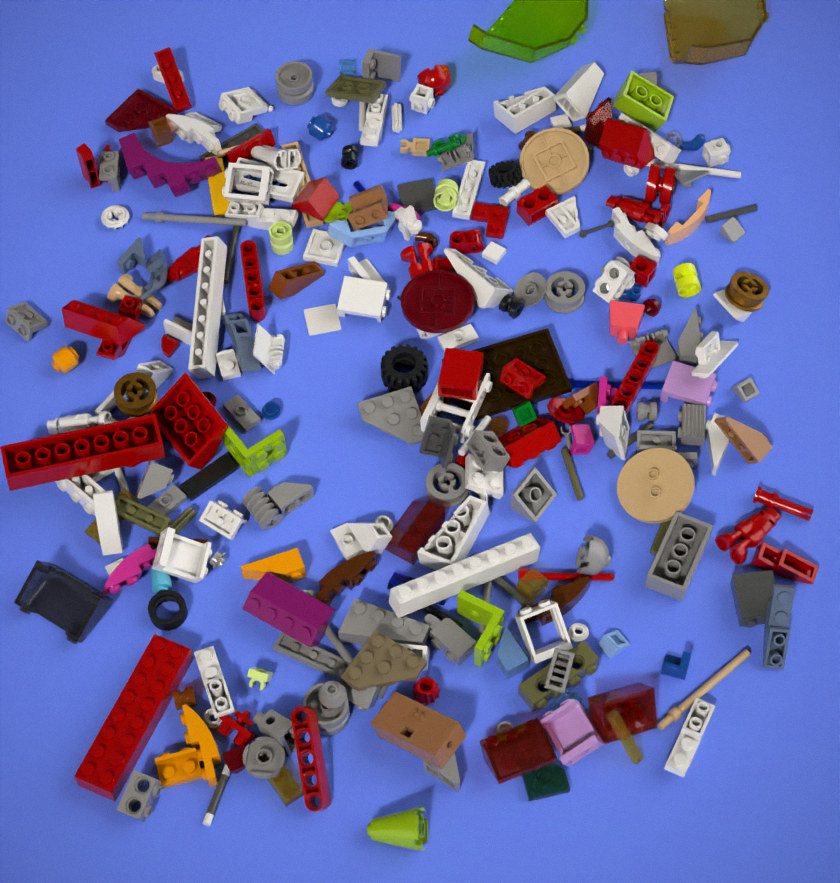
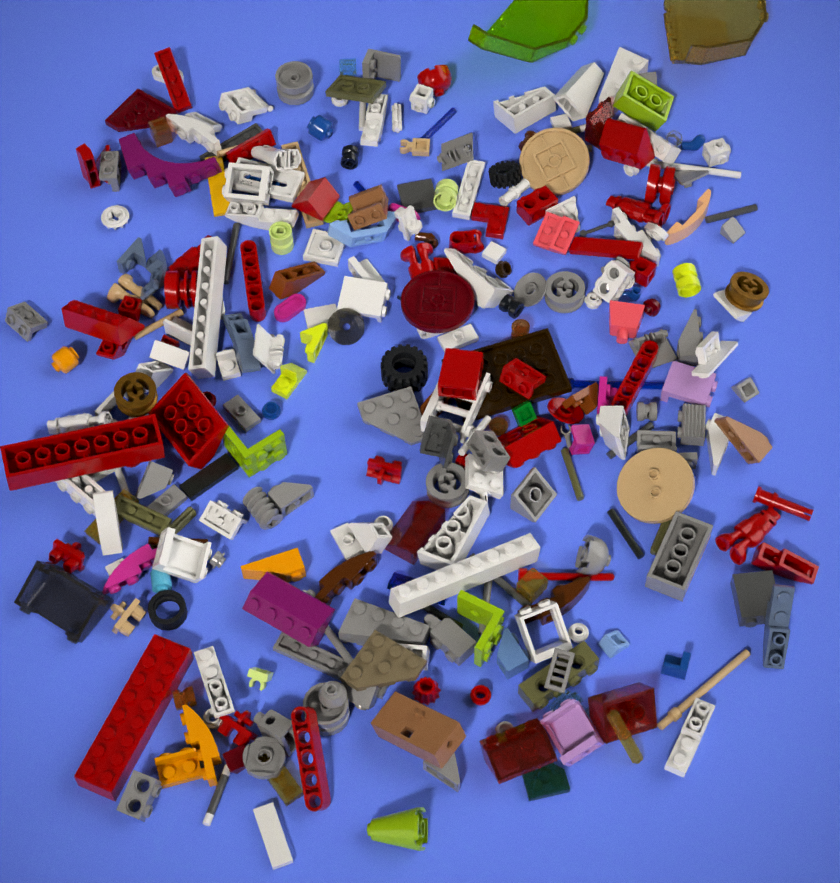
(69, 554): none -> red hips
(122, 624): none -> tan hips
(152, 327): none -> tan bar
(161, 217): light grey bar -> none
(170, 354): none -> white tile
(180, 289): none -> red wheel
(273, 836): none -> white tile
(288, 380): none -> neon yellow slope
(290, 307): none -> dark pink tile
(315, 339): none -> neon yellow slope
(336, 329): none -> clear smoke dish
(383, 470): none -> red hips
(439, 123): none -> clear blue bar
(440, 145): green plate -> none
(480, 689): none -> red plate
(503, 269): none -> dark brown plate
(519, 328): none -> clear orange wheel
(556, 233): none -> coral slope
(592, 304): none -> white plate
(606, 248): none -> red tile
(622, 65): none -> white wedge
(625, 533): none -> pearl dark grey bar

